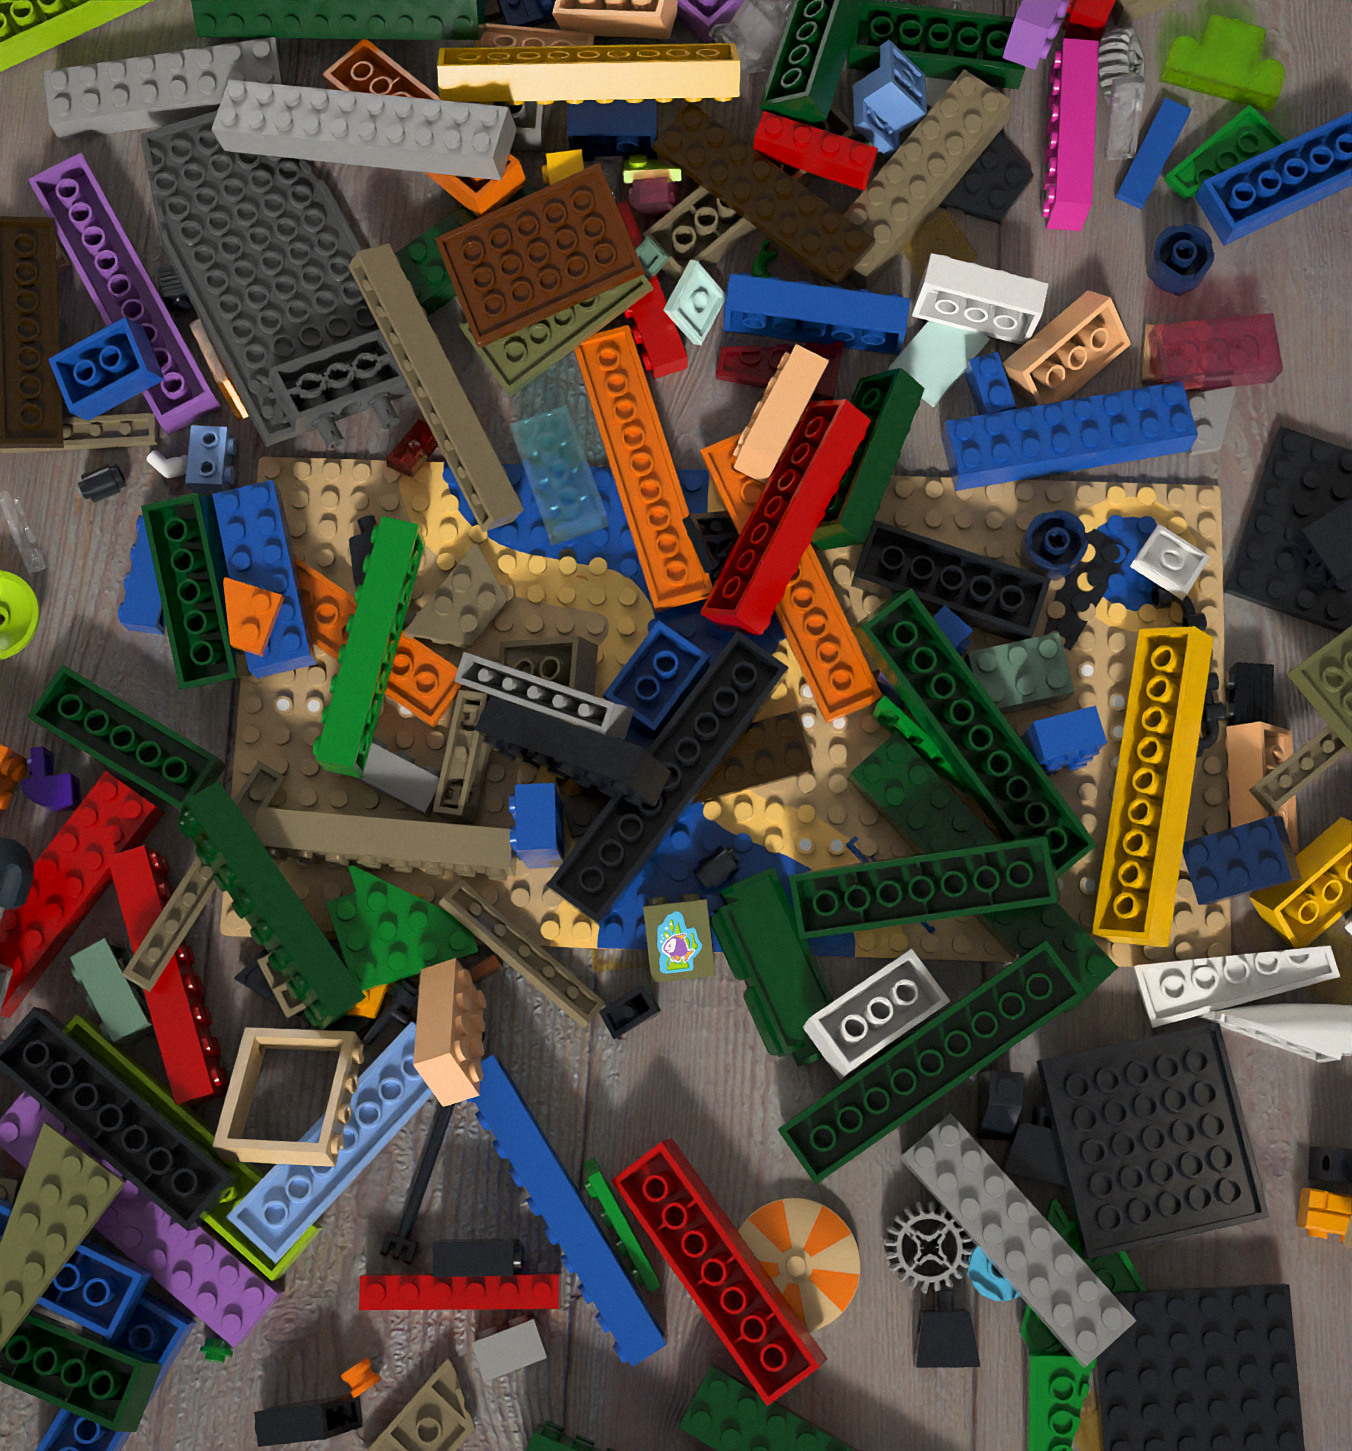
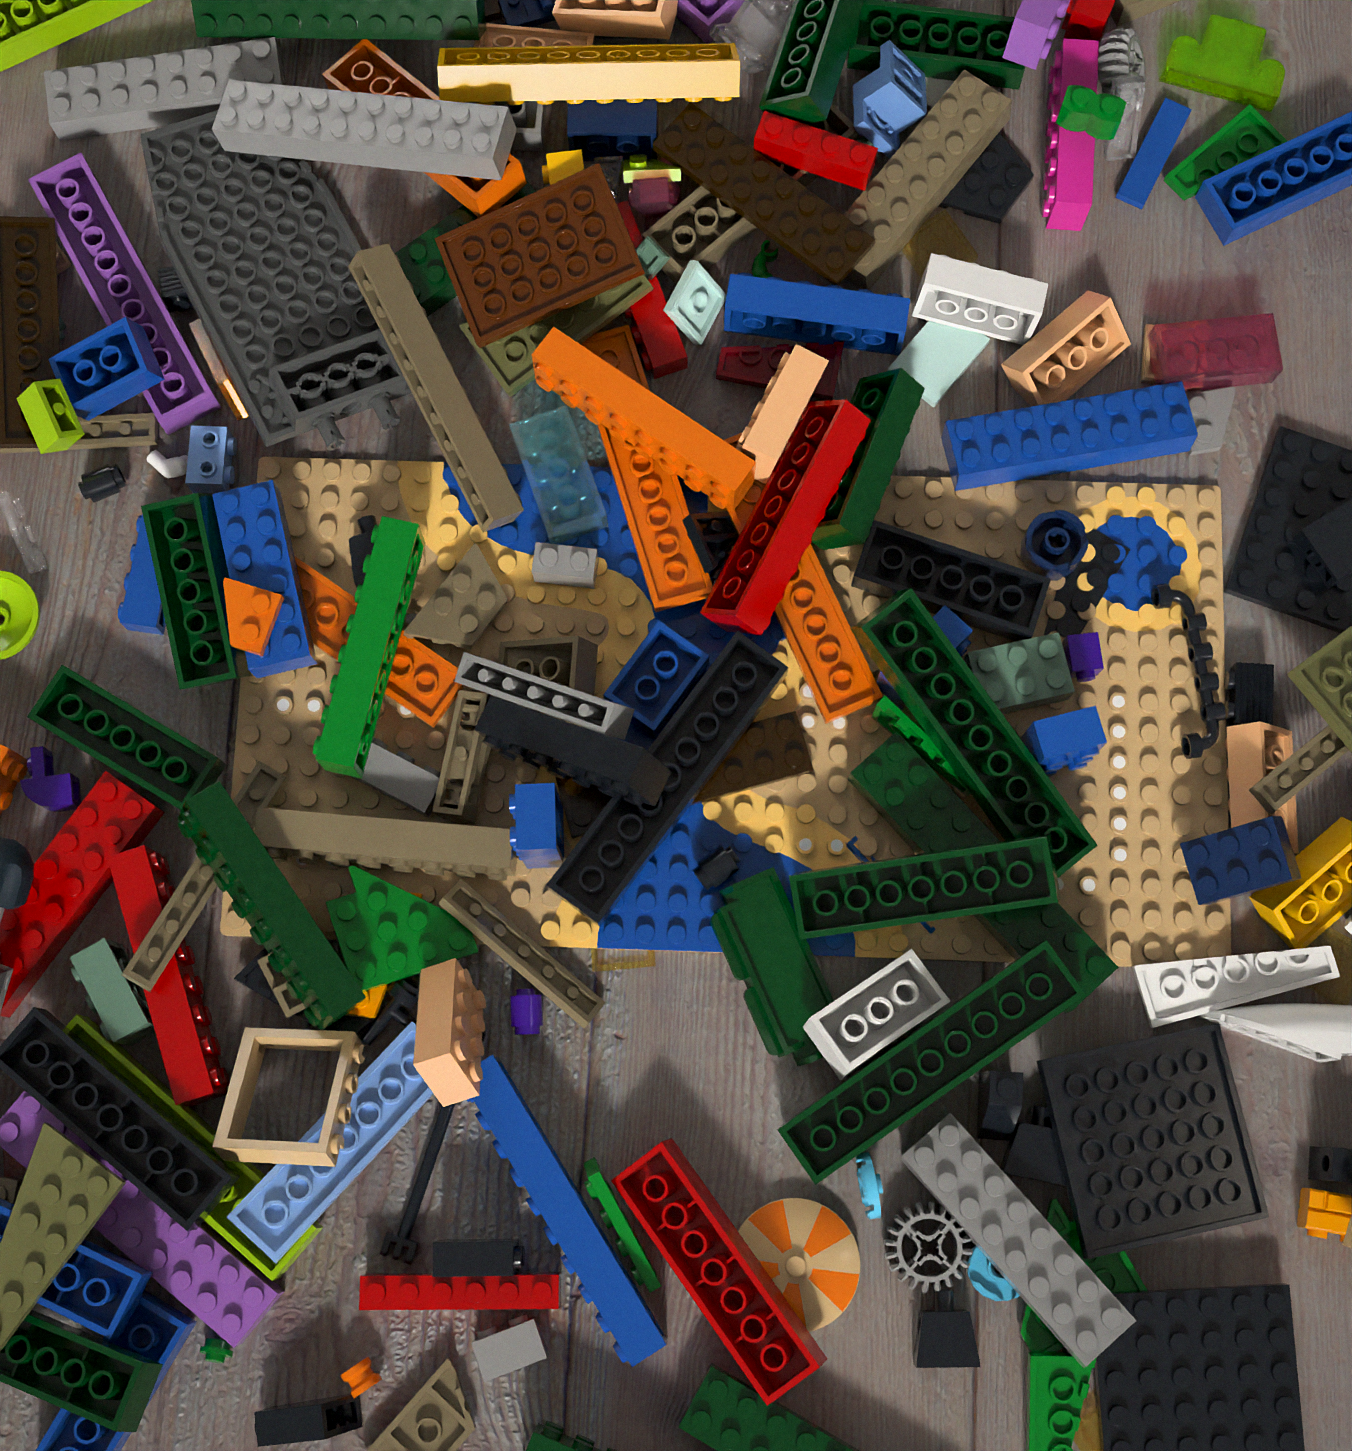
(50, 416): none -> lime brick
(413, 450): clear red plate -> none
(485, 969): reddish brown tile -> none
(526, 1012): none -> dark purple brick
(565, 565): none -> light grey brick
(630, 1011): black slope -> none
(643, 420): none -> orange brick
(678, 938): olive panel -> none
(869, 1185): none -> medium azure plate
(989, 384): blue brick -> none
(1083, 656): none -> dark purple brick
(1091, 112): none -> green brick
(1153, 786): yellow brick -> none
(1170, 561): white tile -> none
(1180, 259): dark blue brick -> none

